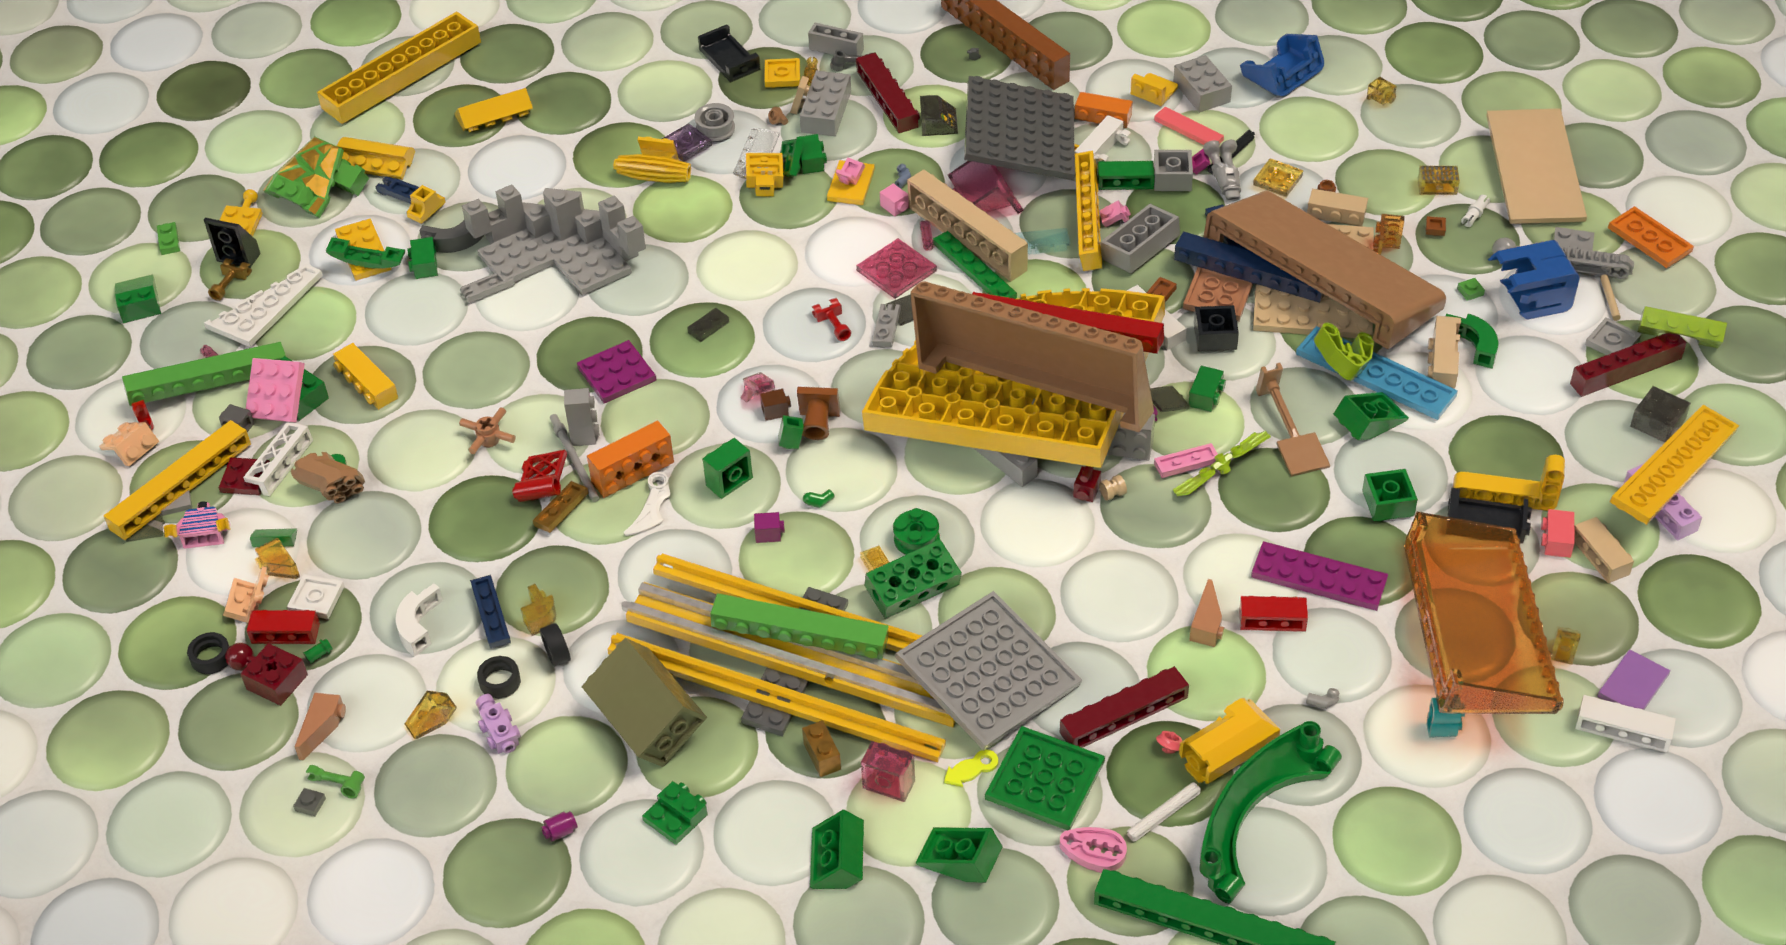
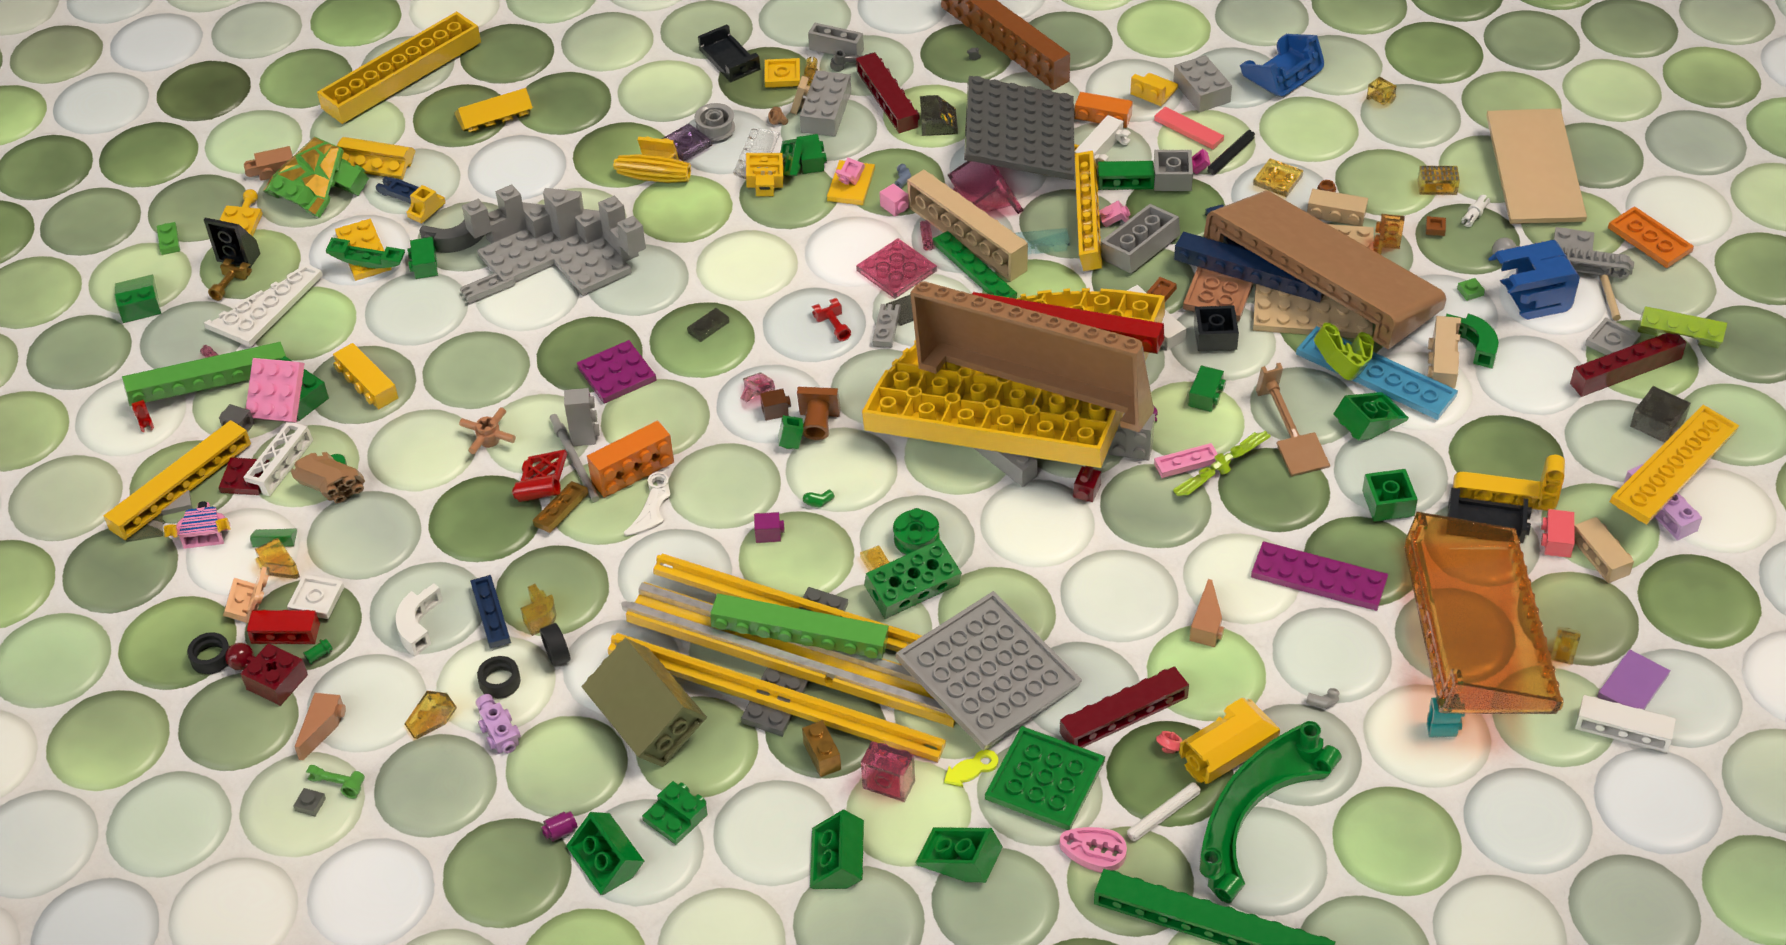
(130, 441): light nougat bracket -> none
(267, 162): none -> nougat brick
(604, 852): none -> green slope
(727, 468): green brick -> none
(1114, 487): tan wheel -> none
(1168, 399): clear smoke piece -> none
(1225, 173): light grey piece -> none
(1273, 613): red brick -> none

